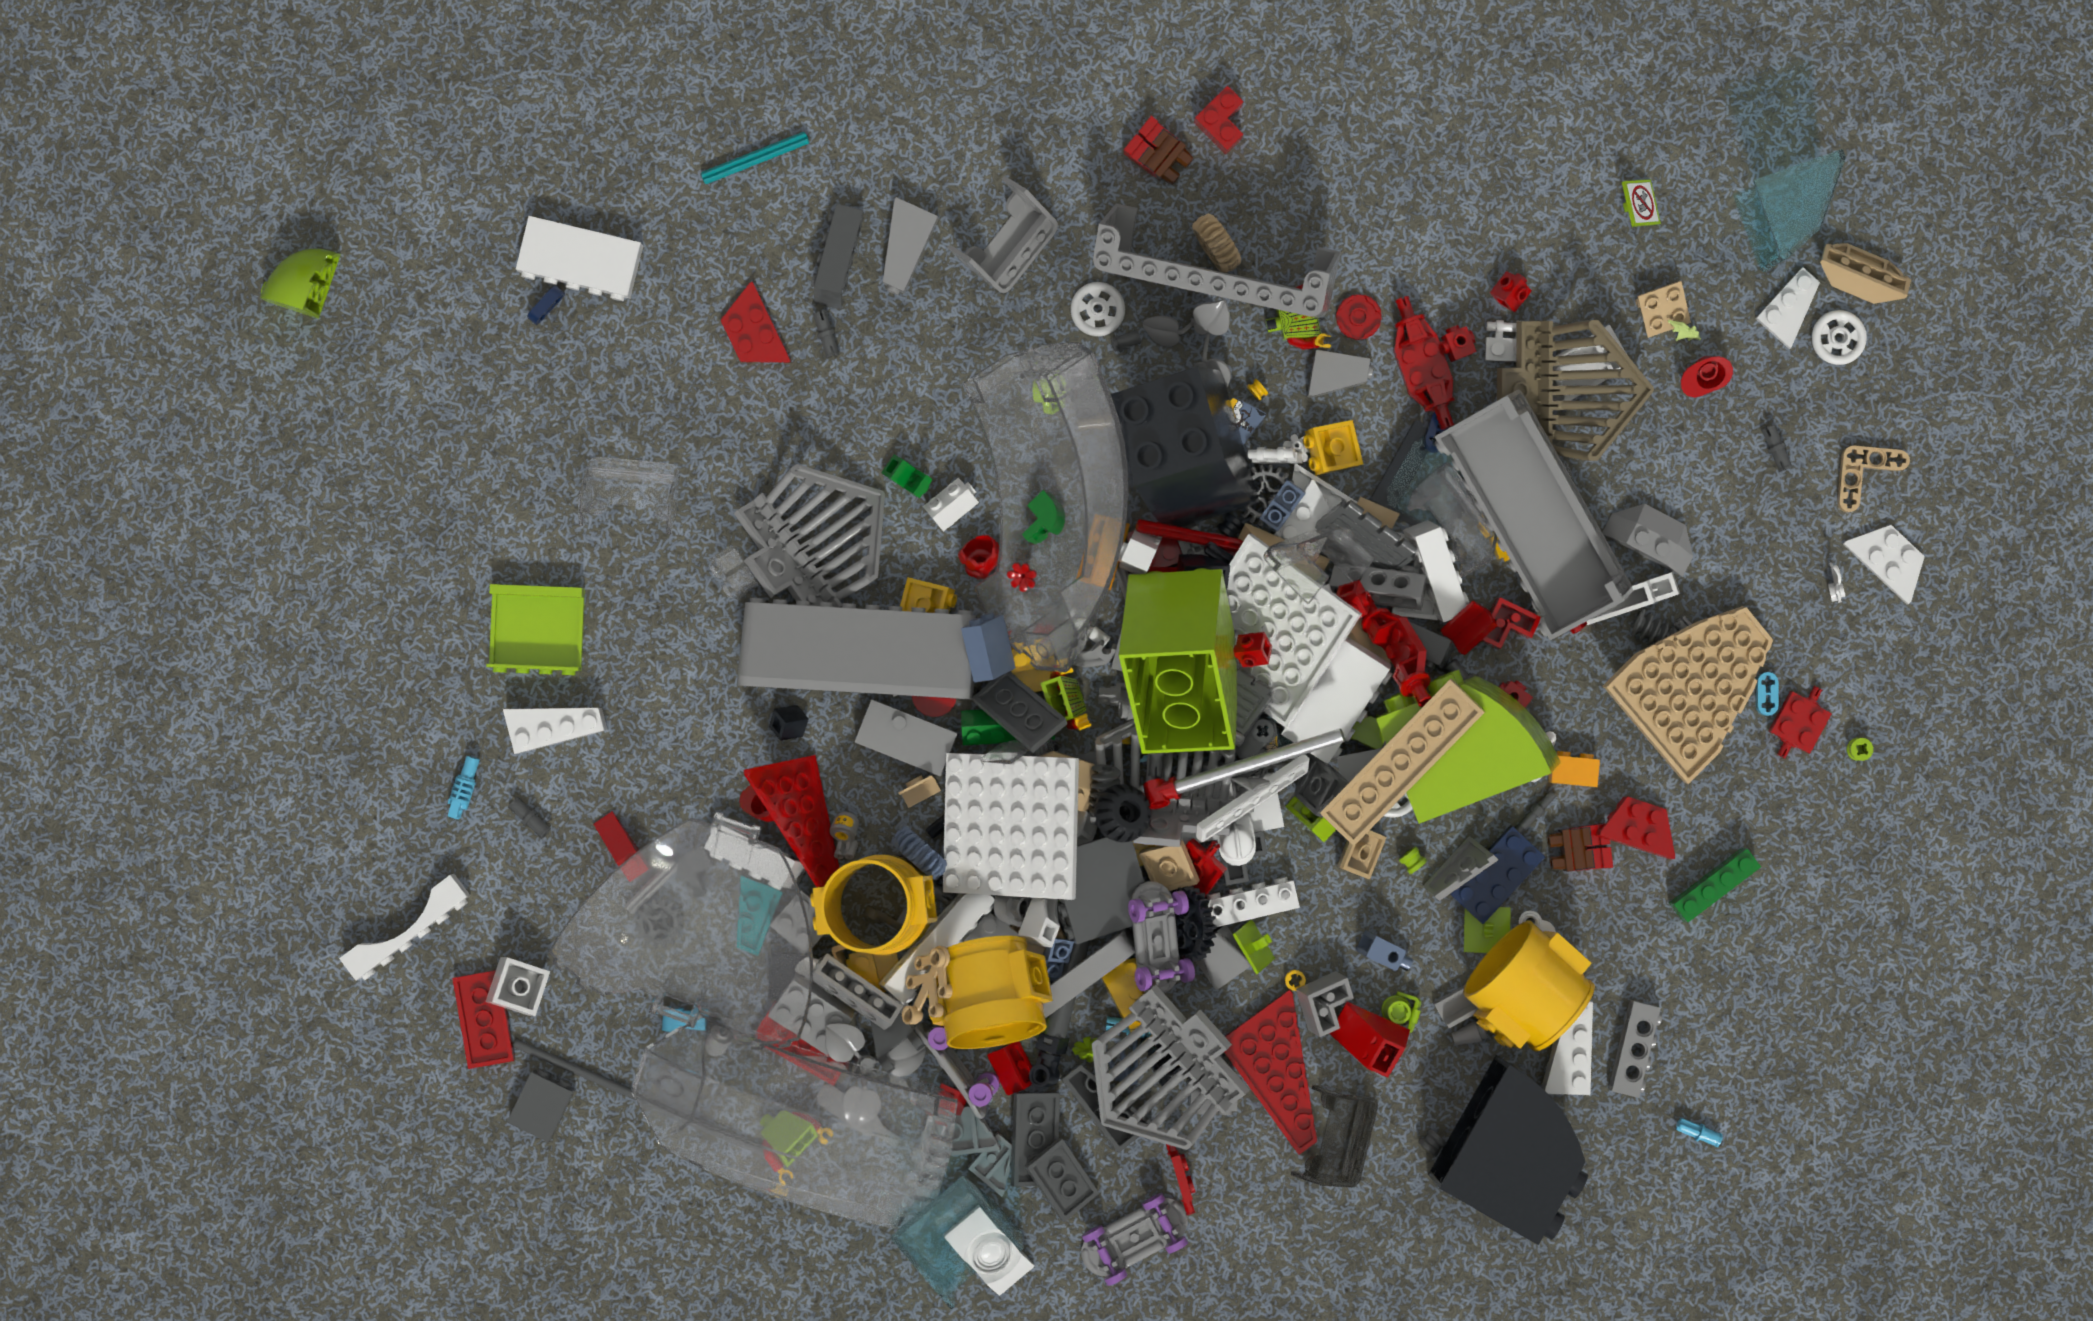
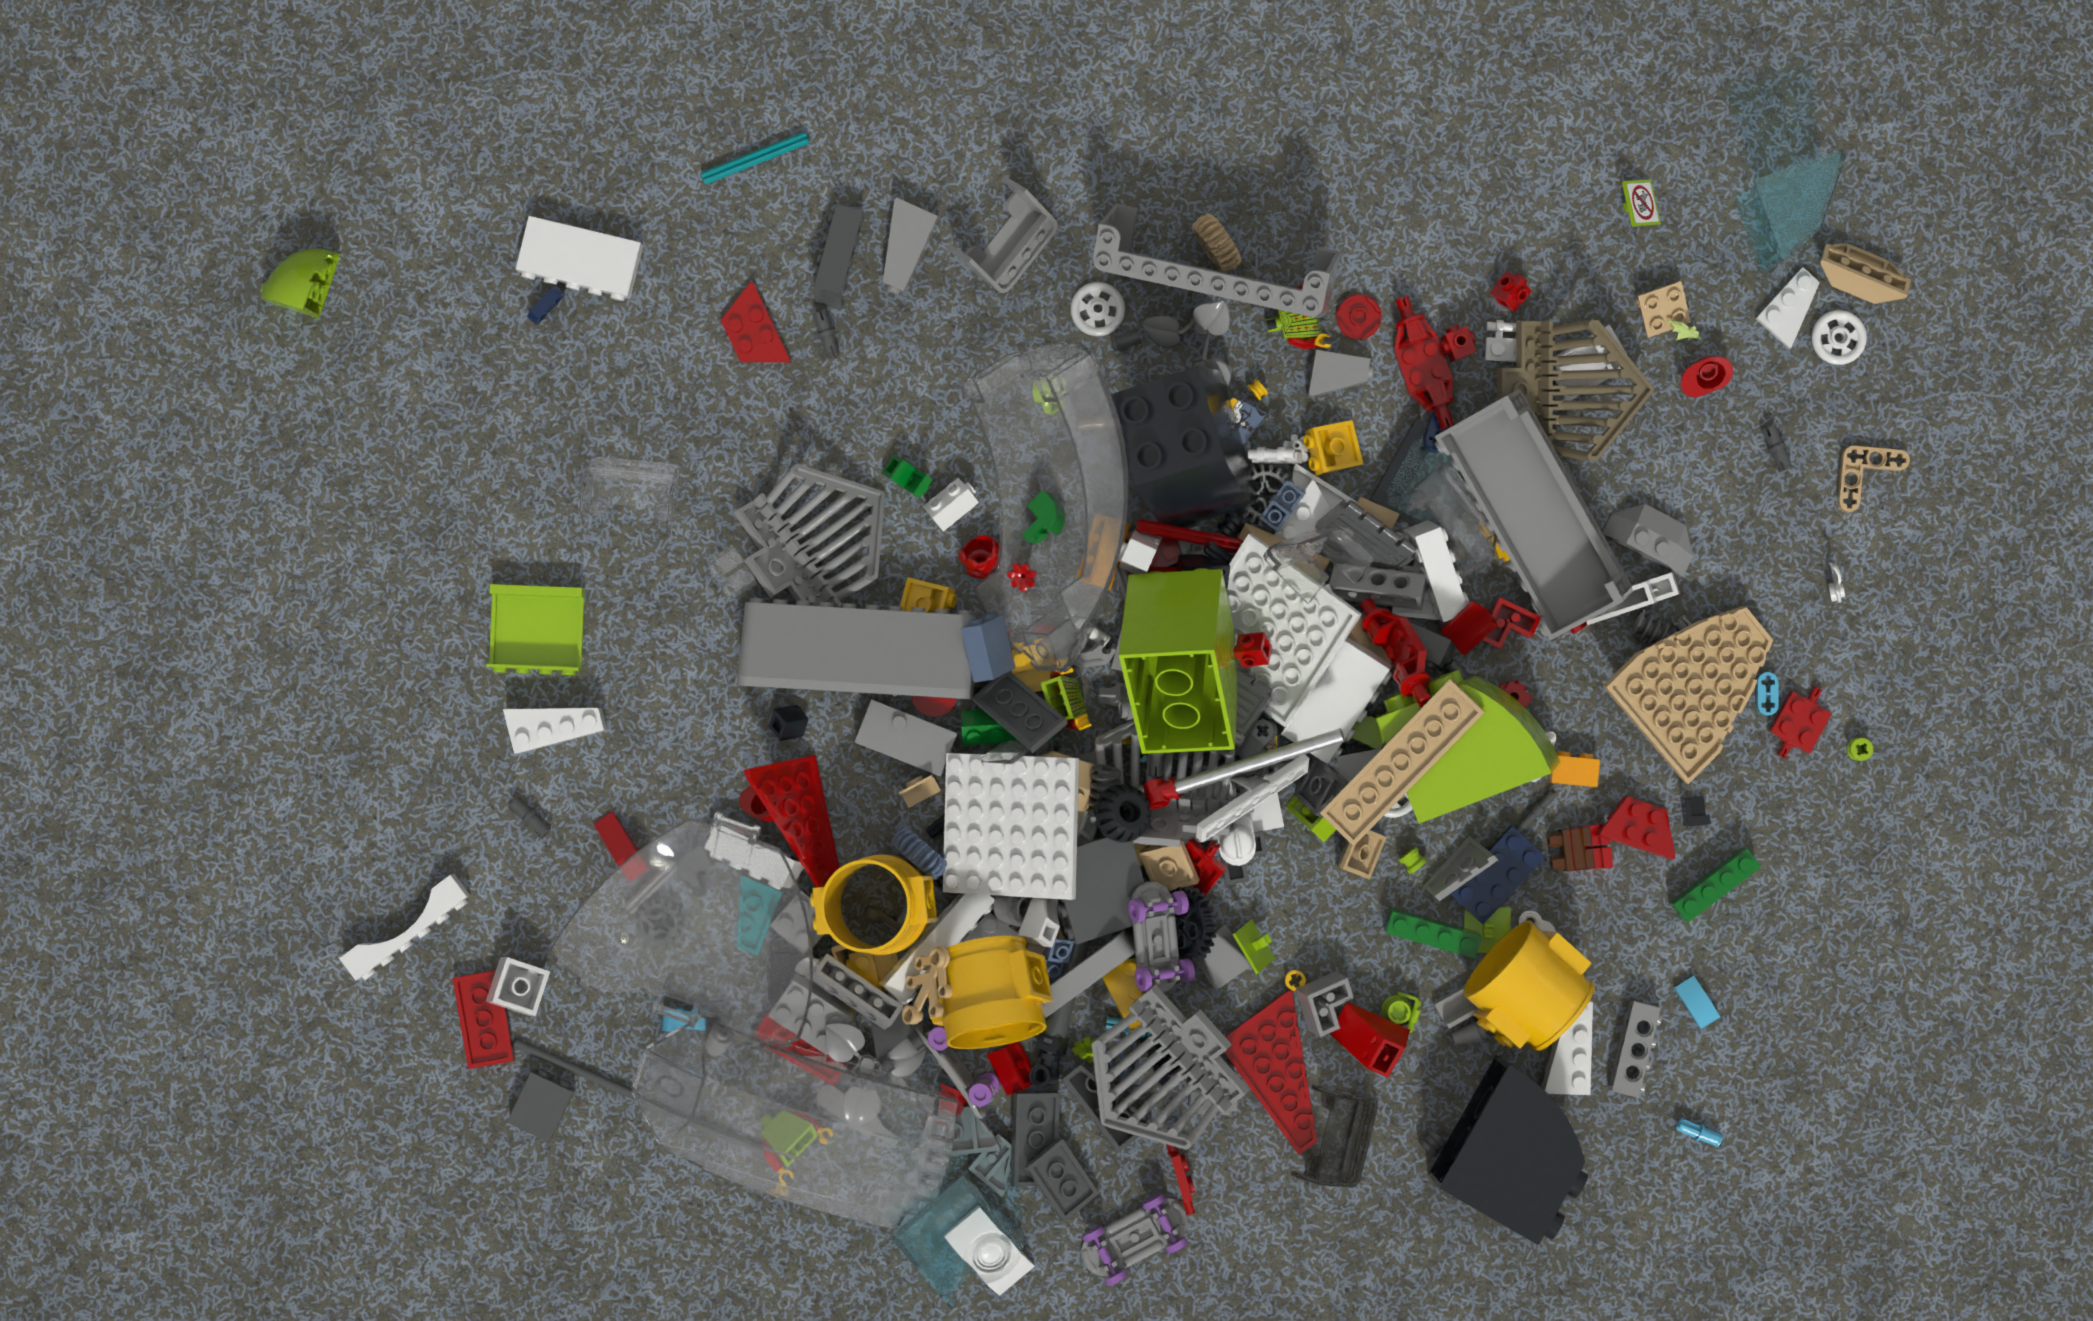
(463, 788): medium azure hinge -> none
(845, 830): light grey piece -> none
(1164, 155): hips -> none
(1215, 120): red brick -> none
(1253, 903): white brick -> none
(1356, 596): red brick -> none
(1379, 949): sand blue torso -> none
(1432, 932): none -> green brick
(1694, 811): none -> black panel
(1697, 1002): none -> medium azure slope
(1890, 559): white wing -> none

